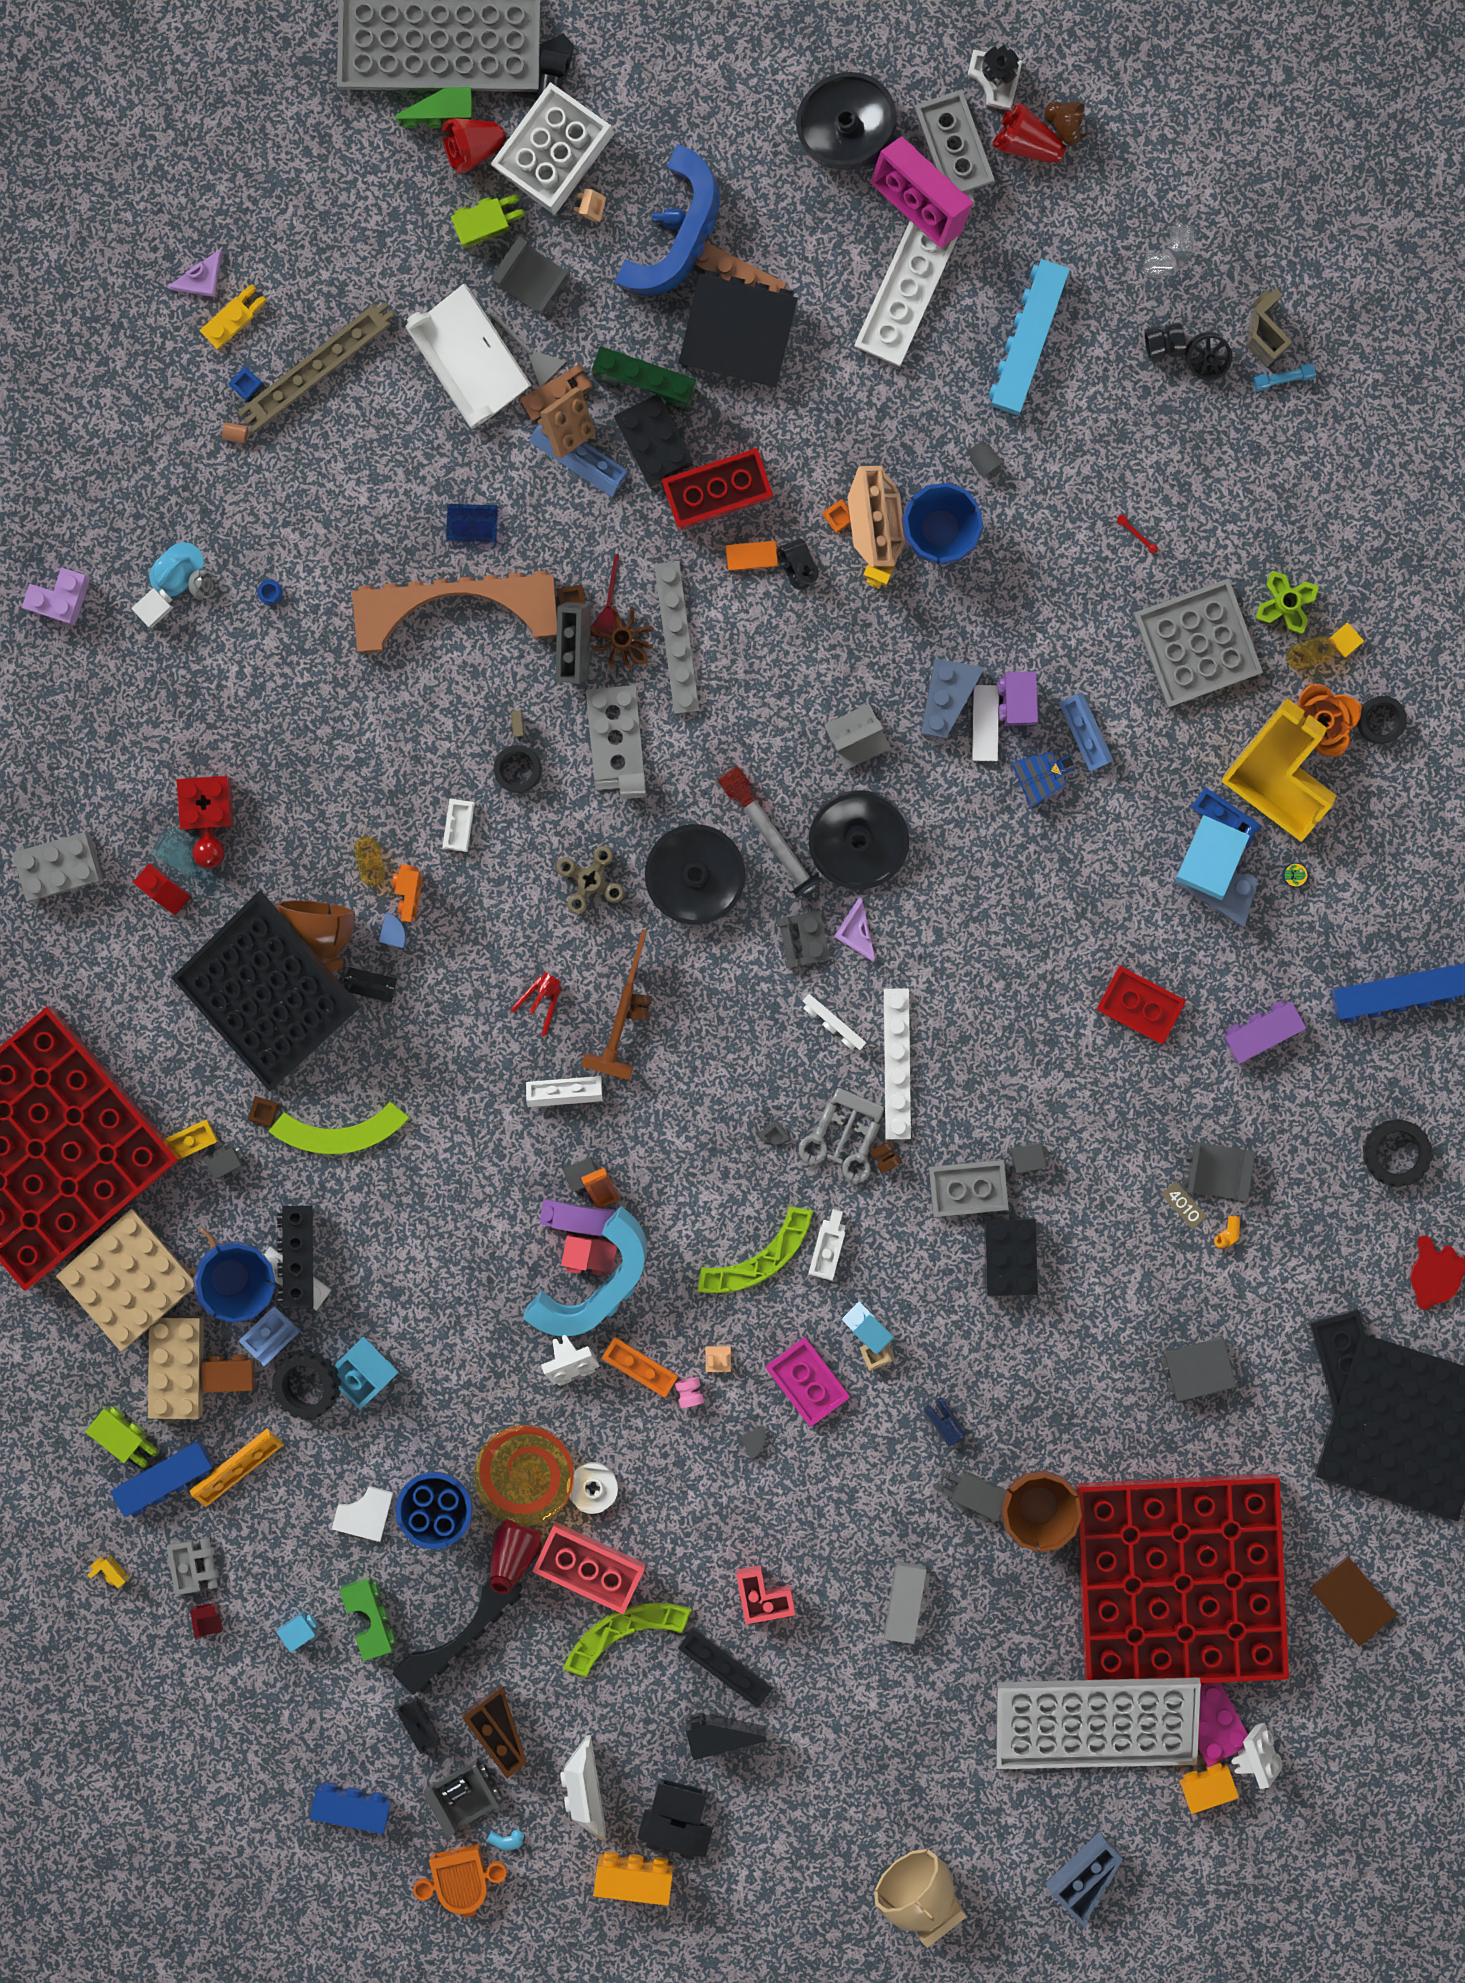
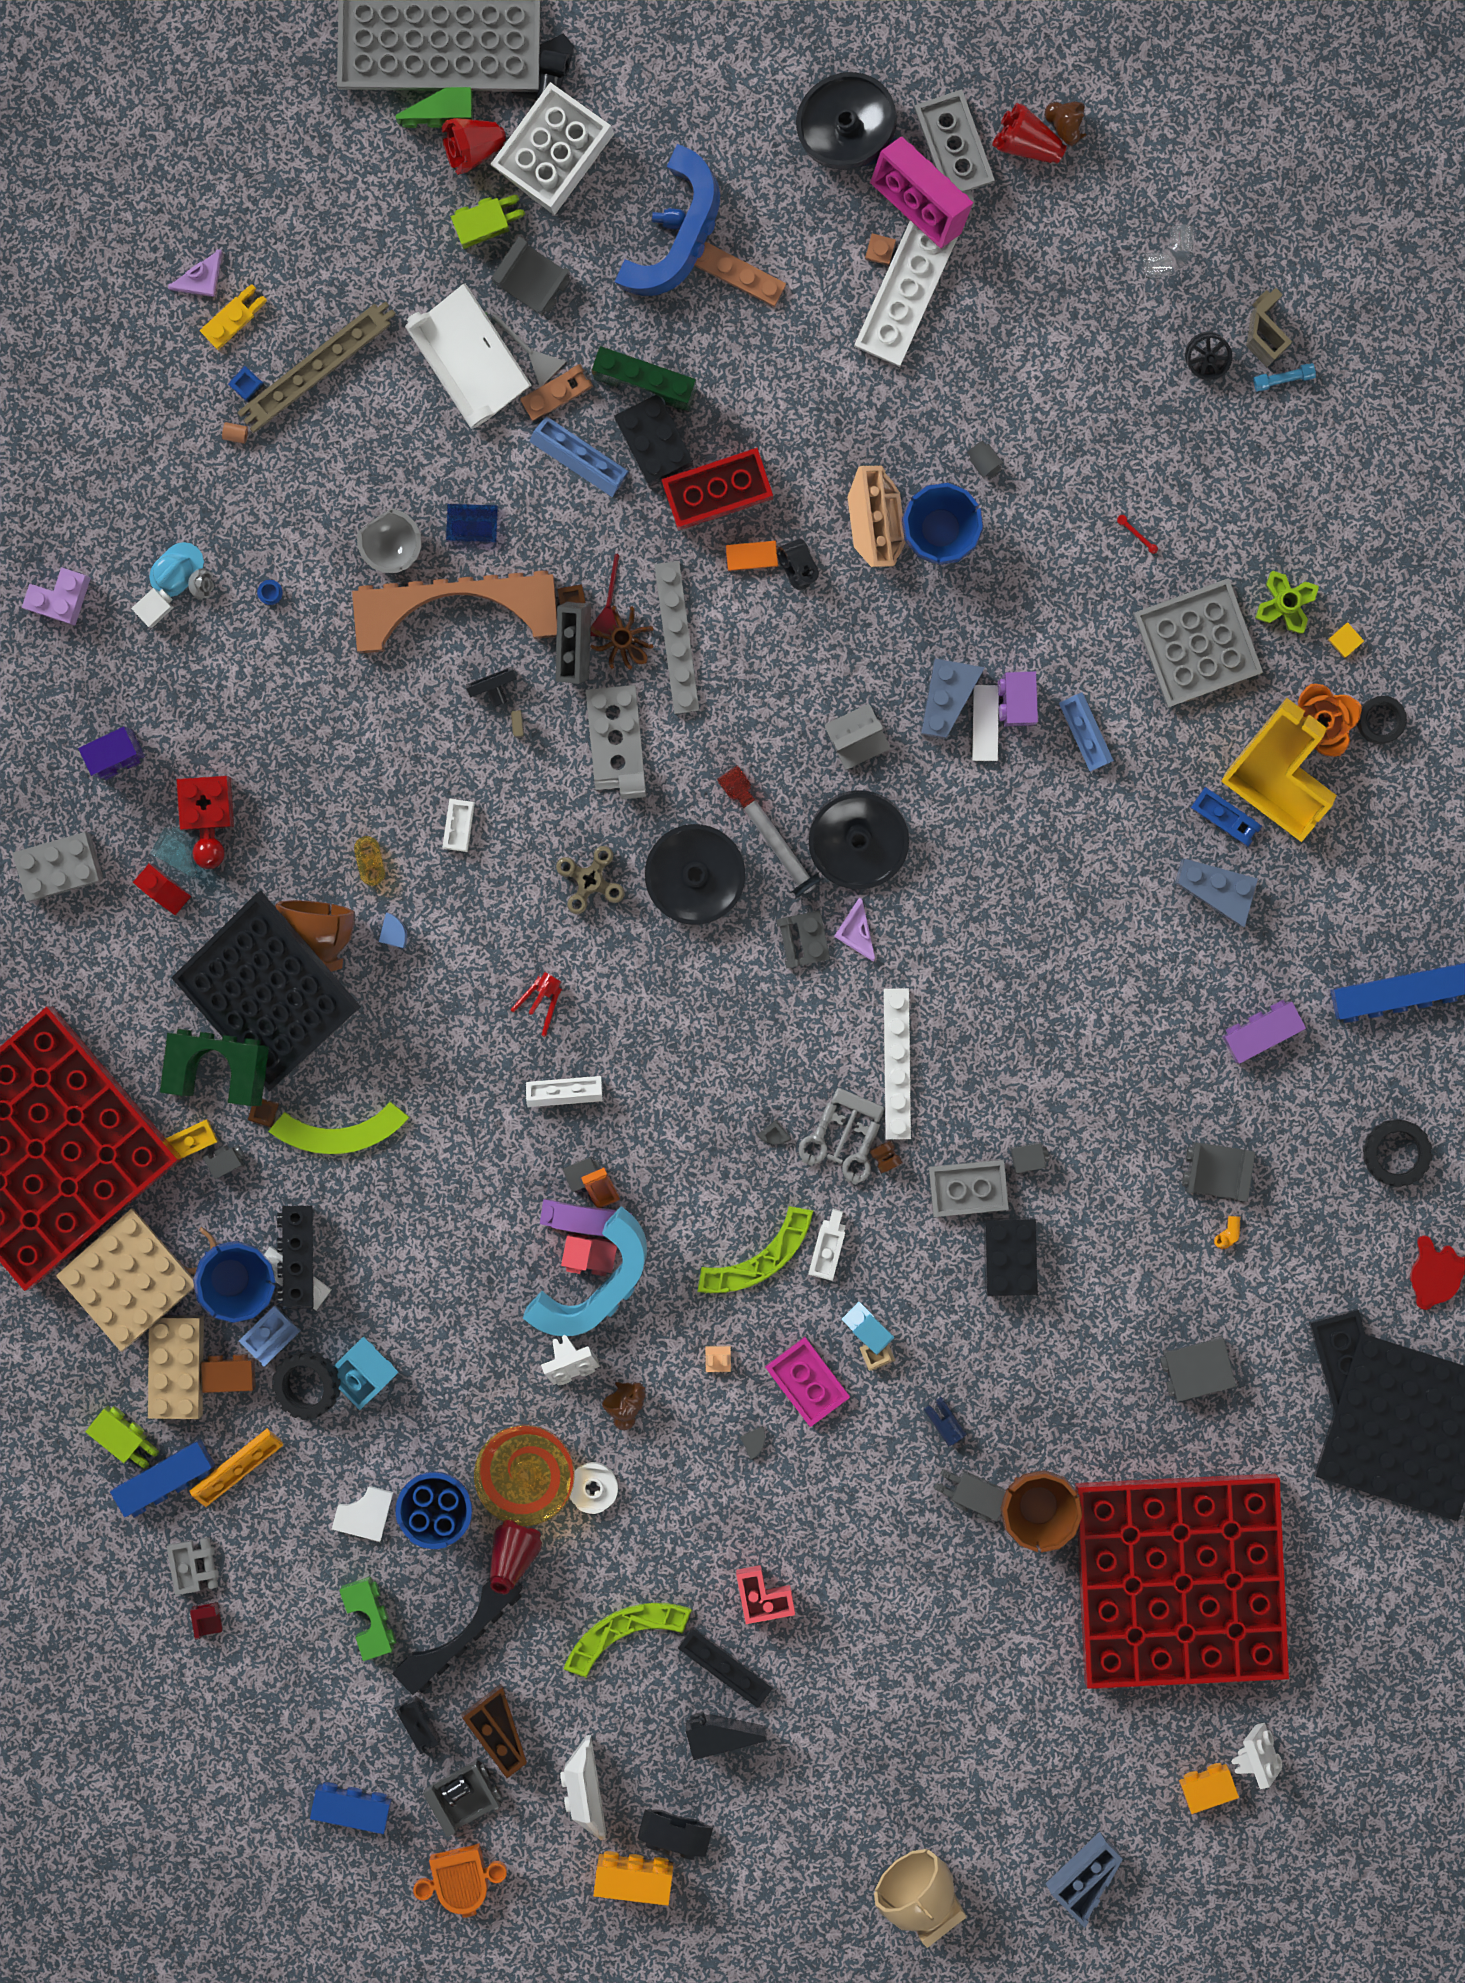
(112, 753): none -> dark purple brick
(112, 1571): yellow bracket -> none
(245, 1059): none -> dark green arch
(298, 1630): medium azure brick -> none
(370, 984): black hinge -> none
(390, 542): none -> light grey cylinder
(408, 883): orange plate -> none
(492, 684): none -> black tile
(506, 1843): medium azure arm -> none
(536, 770): black tyre -> none
(567, 423): medium nougat plate -> none
(589, 1567): coral brick -> none
(591, 205): light nougat tile -> none
(608, 1062): dark orange piece -> none
(625, 1404): none -> reddish brown piece
(639, 1366): orange plate -> none
(641, 1012): reddish brown wheel -> none
(679, 1801): black brick -> none
(689, 1392): bright pink wheel -> none
(738, 329): black panel -> none
(832, 1023): white plate -> none
(838, 516): orange tile -> none
(877, 576): yellow plate -> none
(880, 249): none -> nougat plate
(906, 1602): light grey brick -> none
(996, 73): black brick -> none
(999, 97): white tile -> none
(1029, 337): medium azure brick -> none
(1041, 775): torso -> none
(1097, 1723): light grey plate -> none
(1140, 1004): red plate -> none
(1165, 341): black wheel -> none
(1183, 1205): dark tan sticker -> none
(1212, 857): medium azure tile -> none
(1219, 1725): dark pink plate -> none
(1295, 875): tile -> none
(1310, 652): clear yellow plate -> none
(1353, 1601): reddish brown tile -> none

